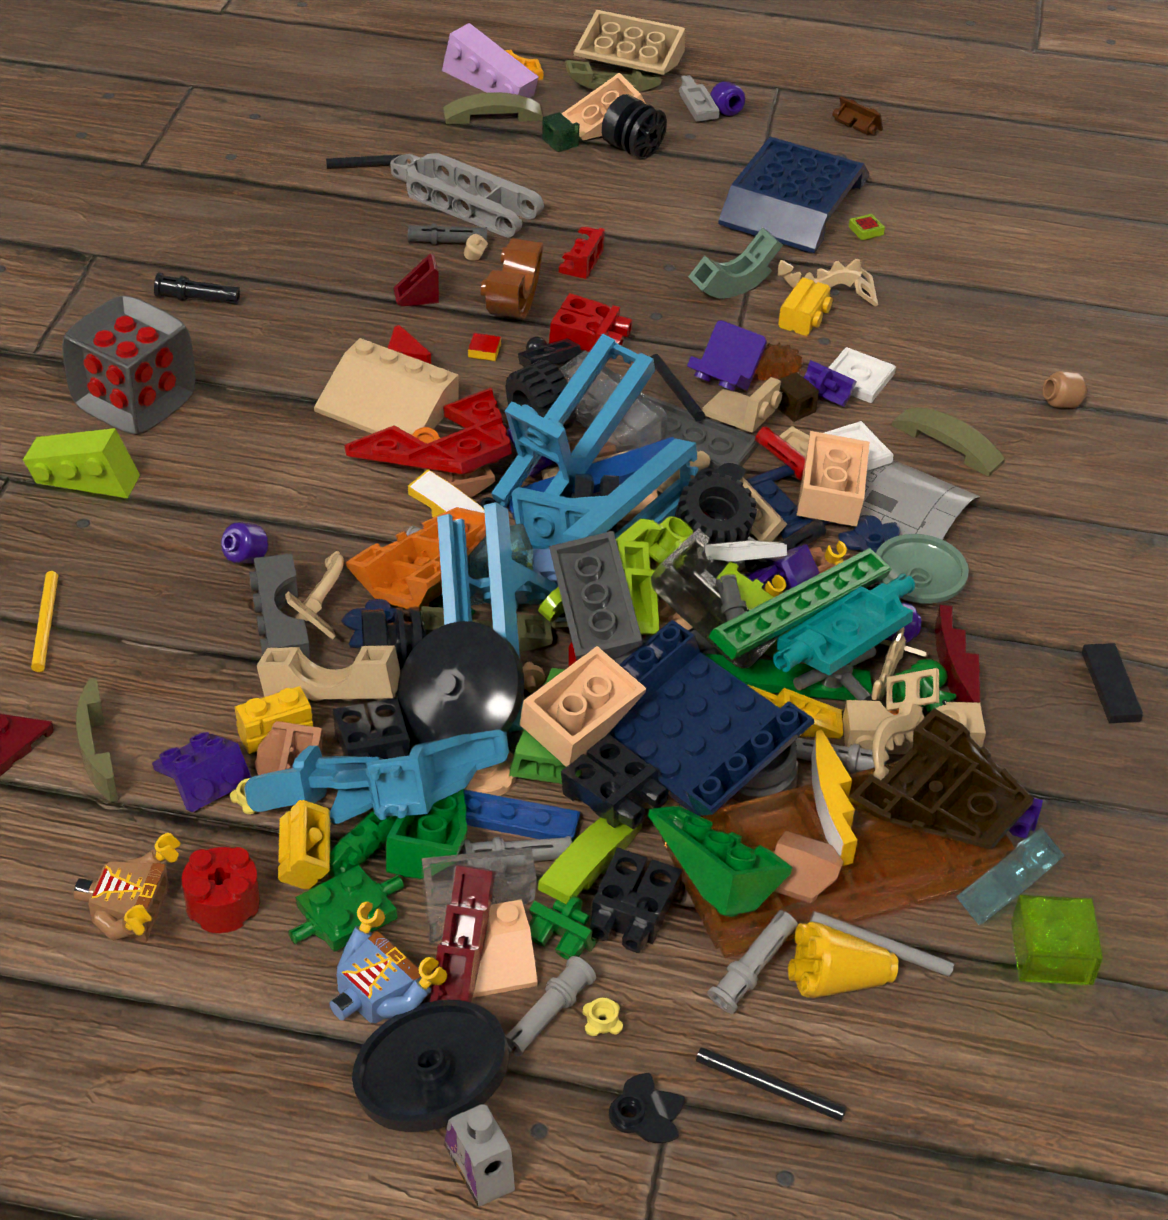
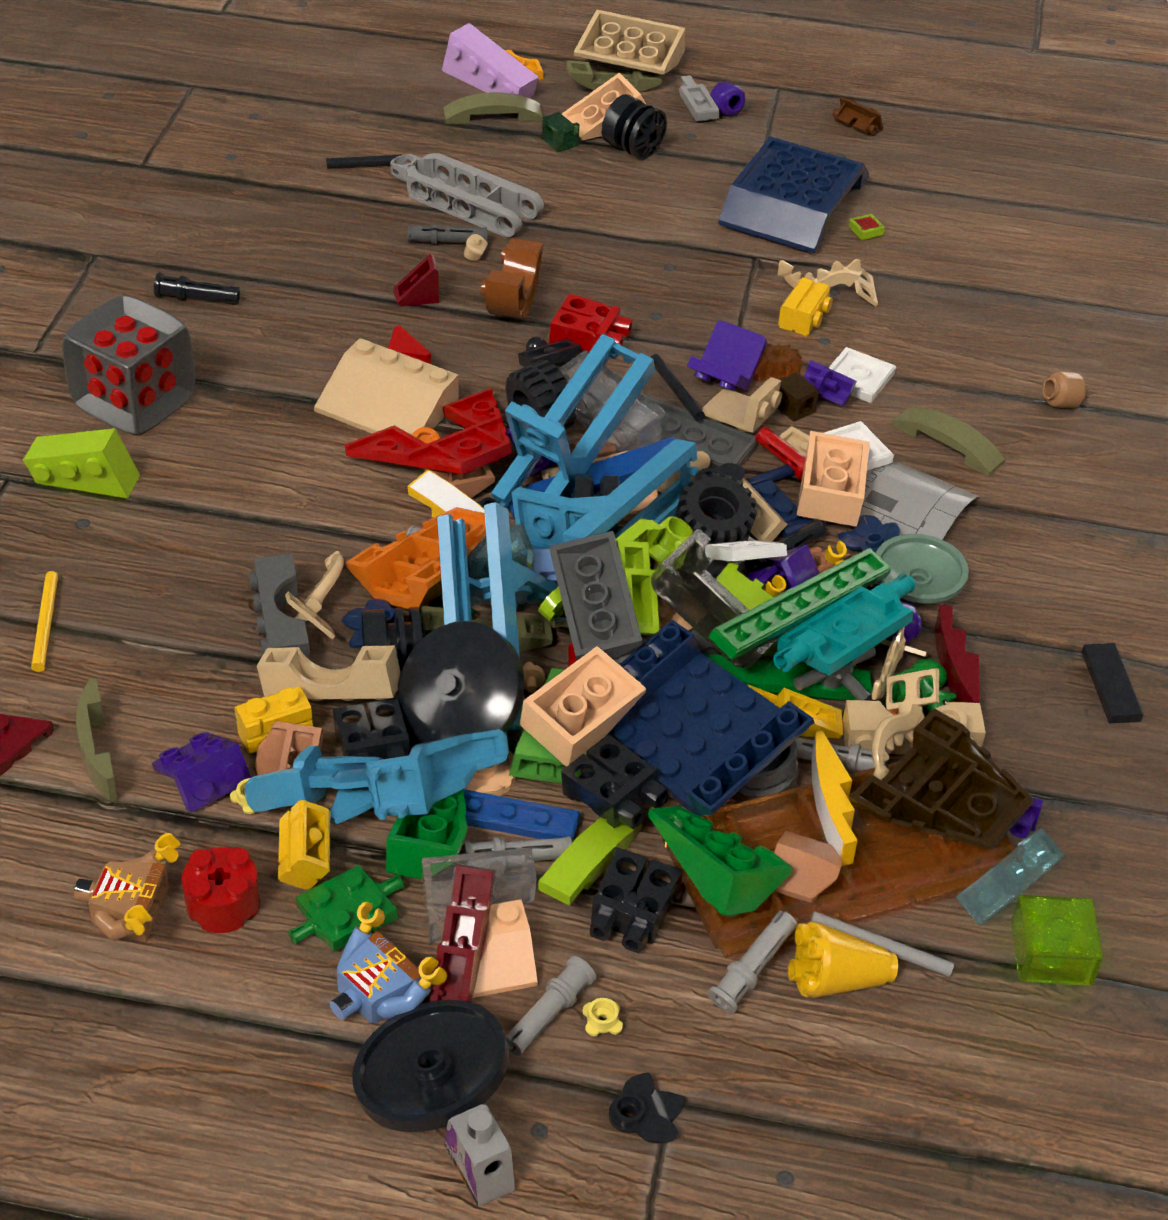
(244, 542): dark purple head -> none
(360, 843): green hinge -> none
(484, 347): red tile -> none
(574, 935): green hips -> none
(584, 253): red hinge -> none
(730, 597): dark grey pin -> none
(741, 273): sand green arch -> none
(771, 1084): black bar -> none

